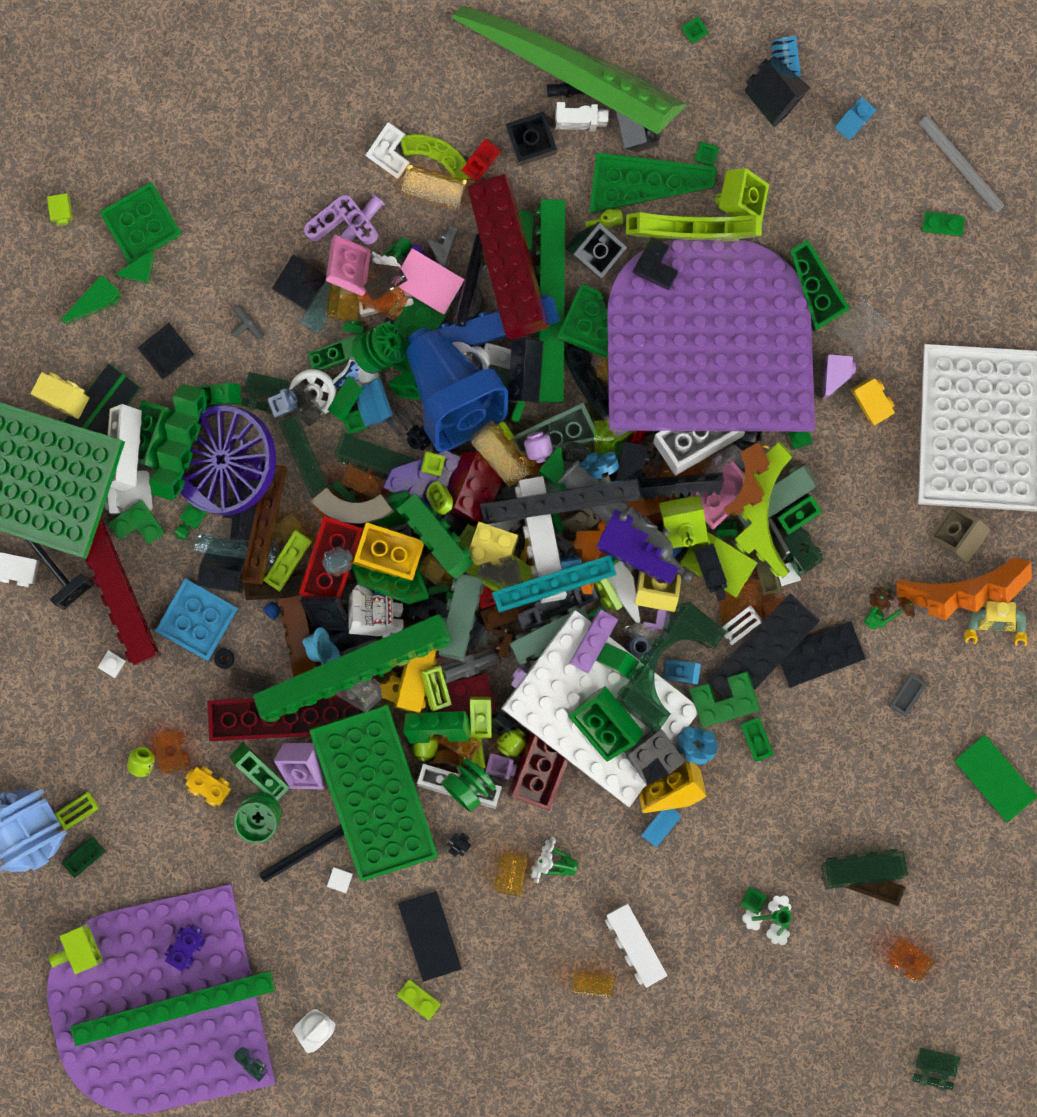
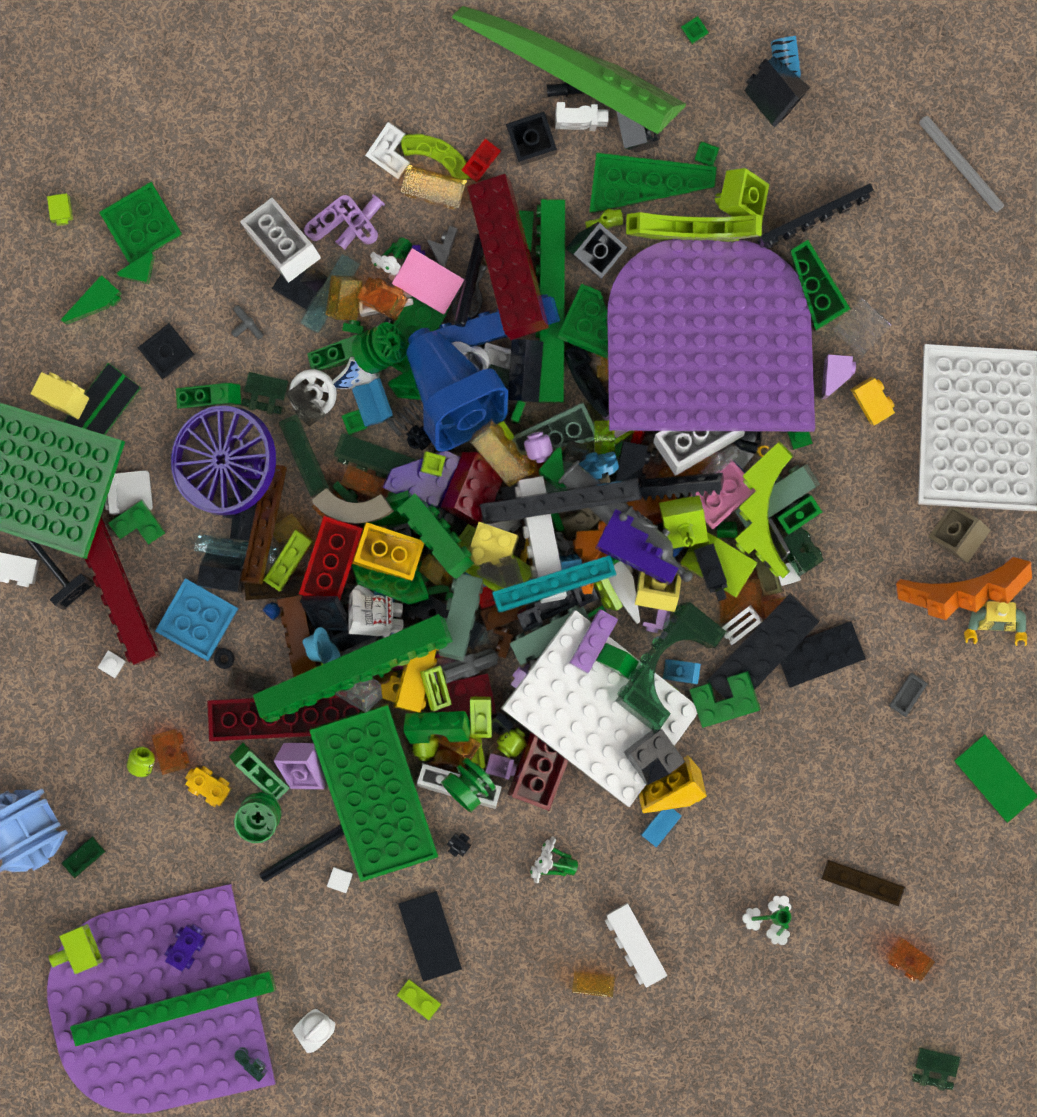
(91, 802): lime tile -> none
(125, 425): white brick -> none
(152, 432): green slope -> none
(175, 452): green brick -> none
(192, 517): green plate -> none
(280, 239): none -> white brick
(283, 403): sand blue bracket -> none
(337, 561): clear light blue head -> none
(345, 398): green tile -> none
(348, 265): bright pink tile -> none
(389, 279): clear smoke slope -> none
(439, 498): lime plate -> none
(511, 874): clear yellow brick -> none
(606, 724): green slope -> none
(639, 630): clear plate -> none
(643, 646): sand blue brick -> none
(650, 265): black plate -> none
(706, 741): dark azure plate -> none
(753, 900): green tile -> none
(757, 461): dark orange arch -> none
(757, 739): green plate -> none
(820, 214): none -> black plate
(855, 118): dark azure slope -> none
(864, 869): clear green brick -> none
(879, 601): plant -> none
(943, 224): green plate -> none

